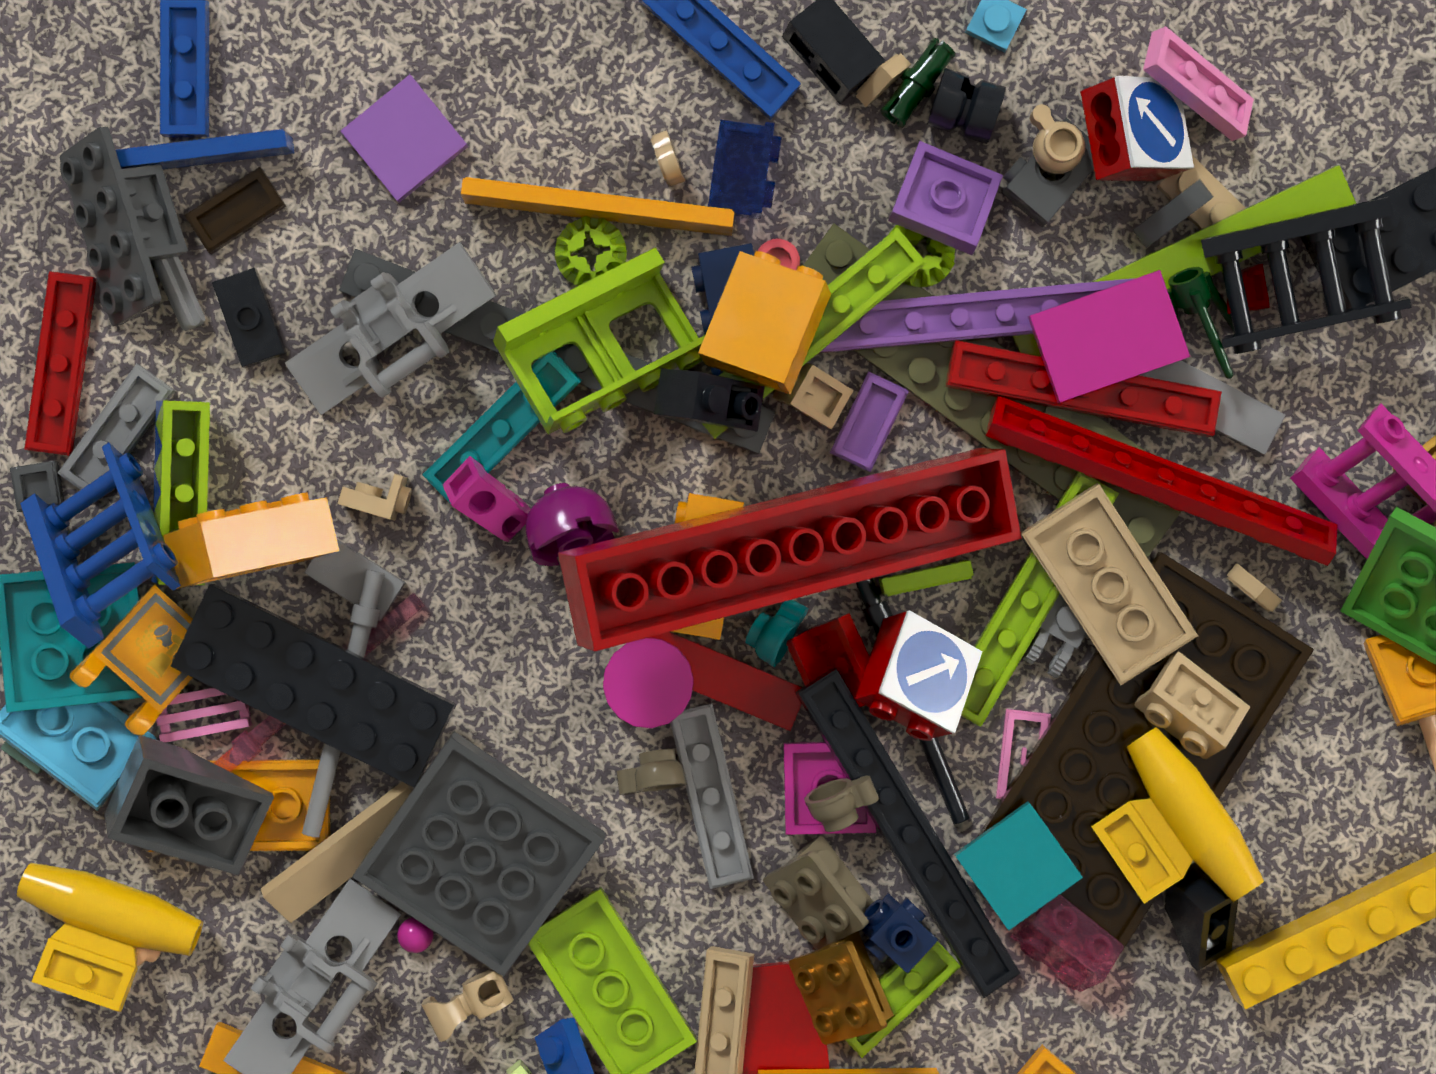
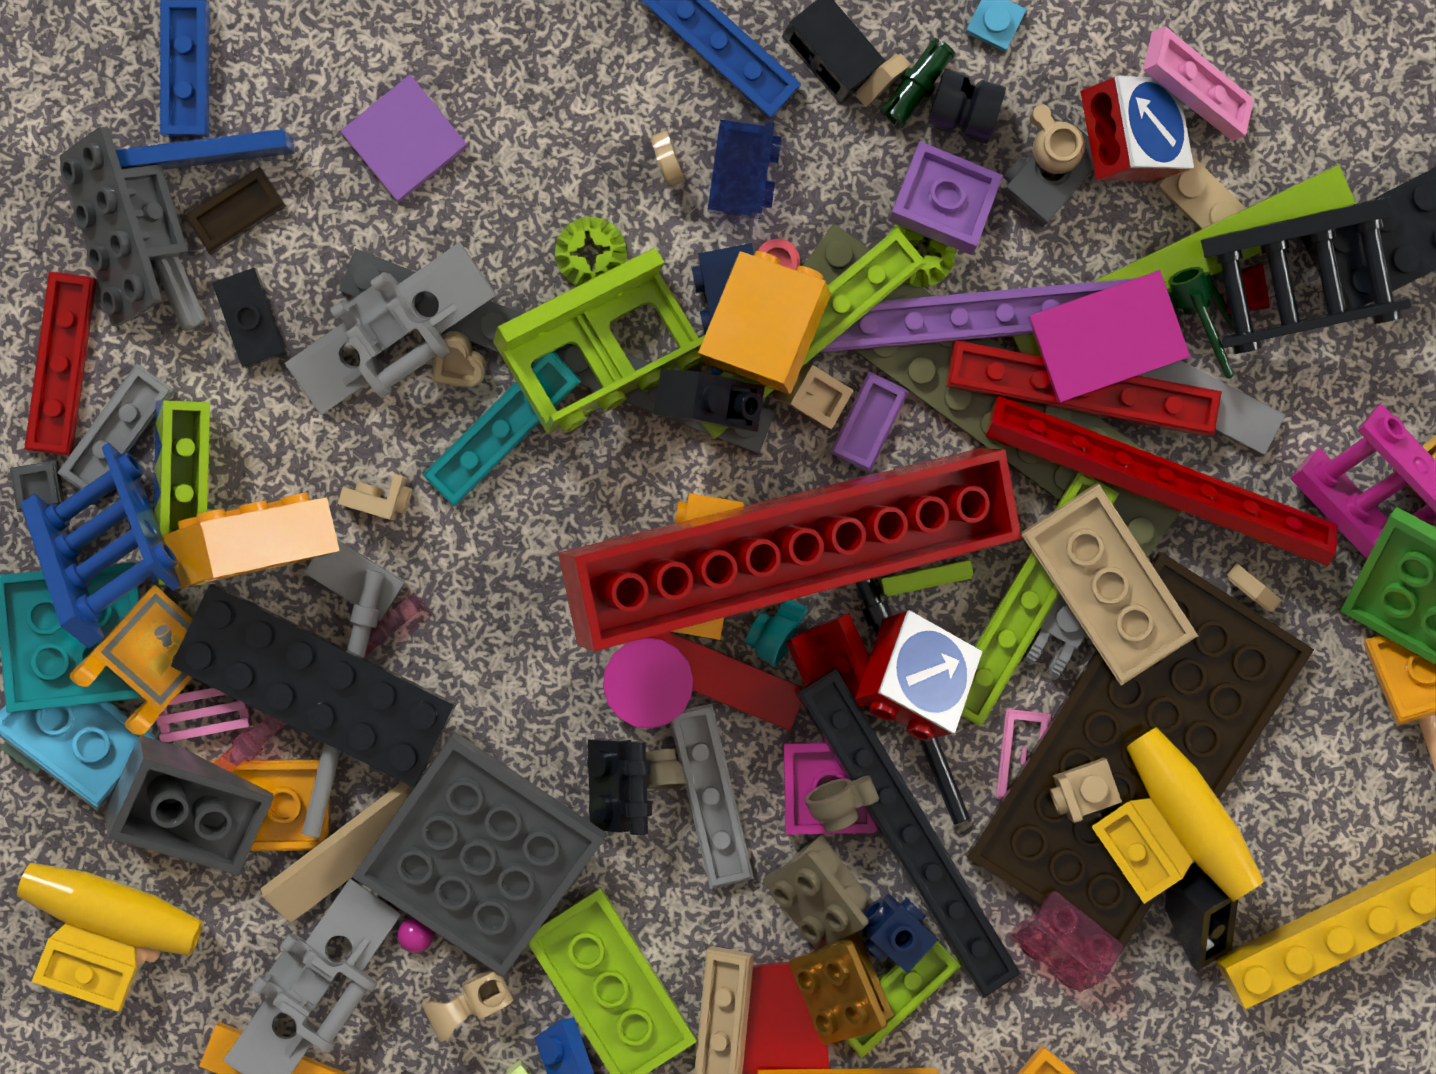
(461, 365): none -> tan tile
(486, 500): dark pink leg -> none
(567, 520): magenta cylinder -> none
(597, 206): light orange tile -> none
(618, 785): none -> black plate
(1018, 865): teal tile -> none
(1084, 790): none -> tan bracket
(1173, 213): dark grey beam -> none
(1192, 707): tan bracket -> none

